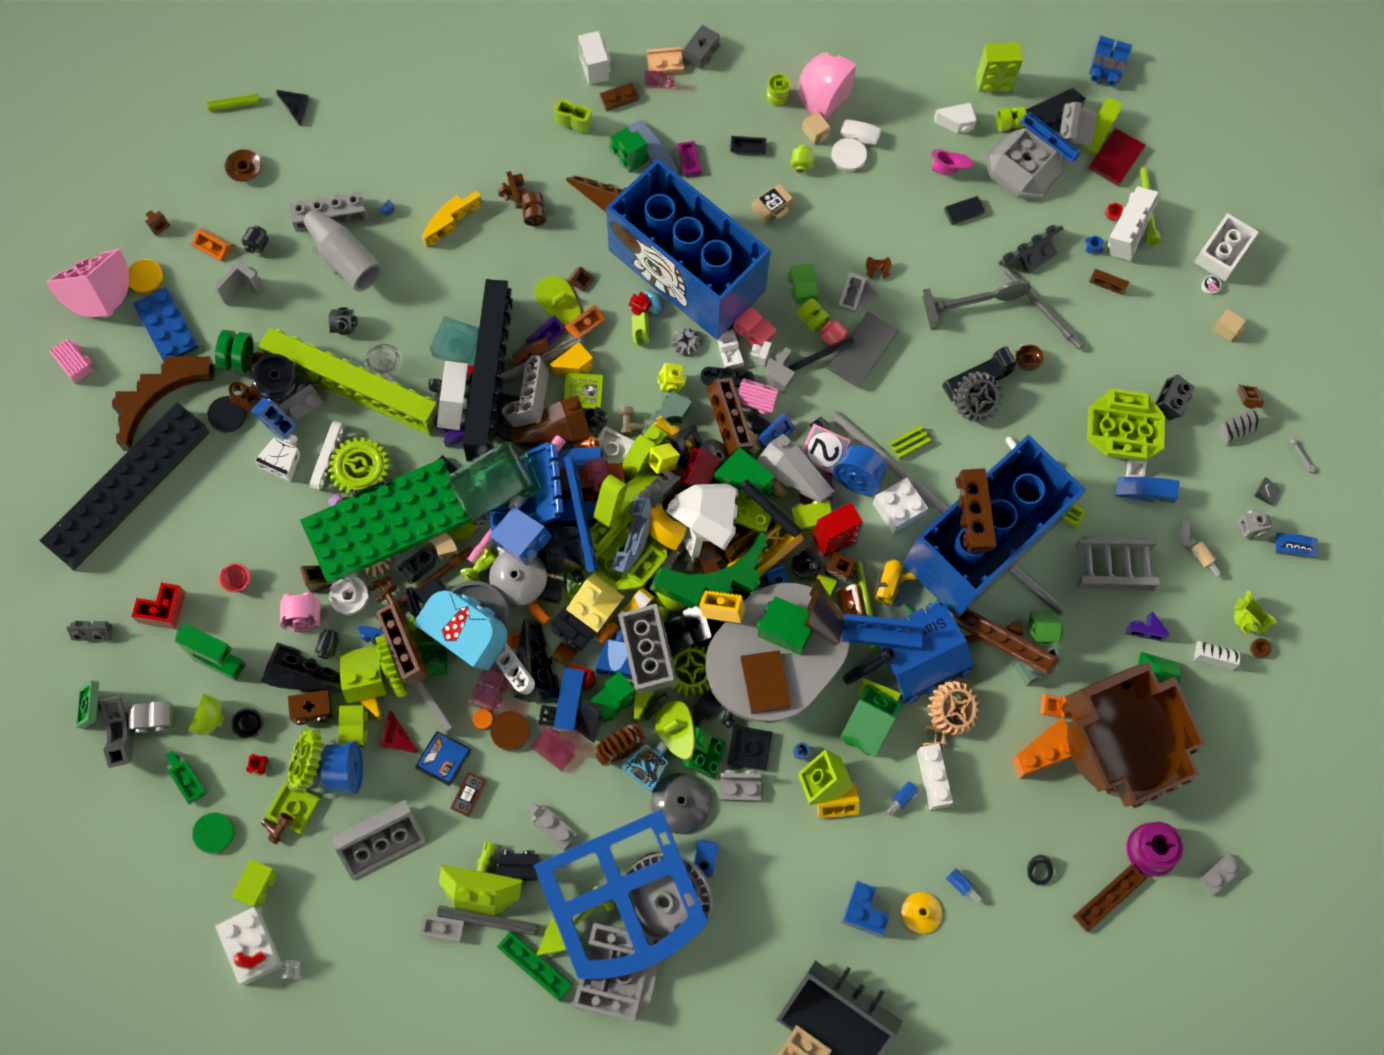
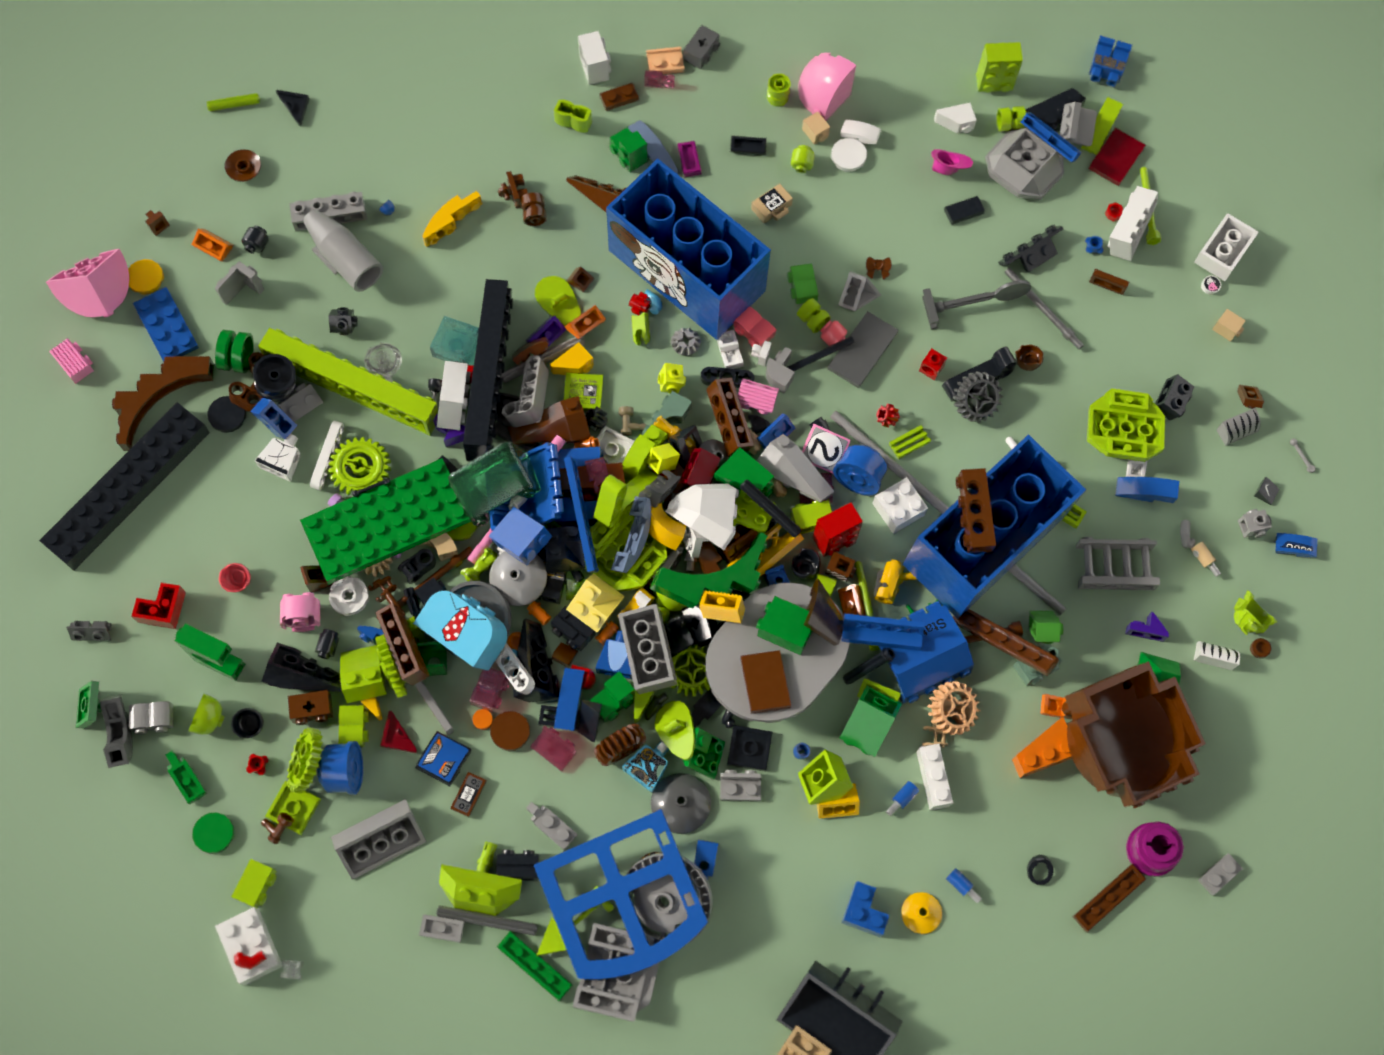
(887, 415): none -> red gear
(933, 364): none -> red brick

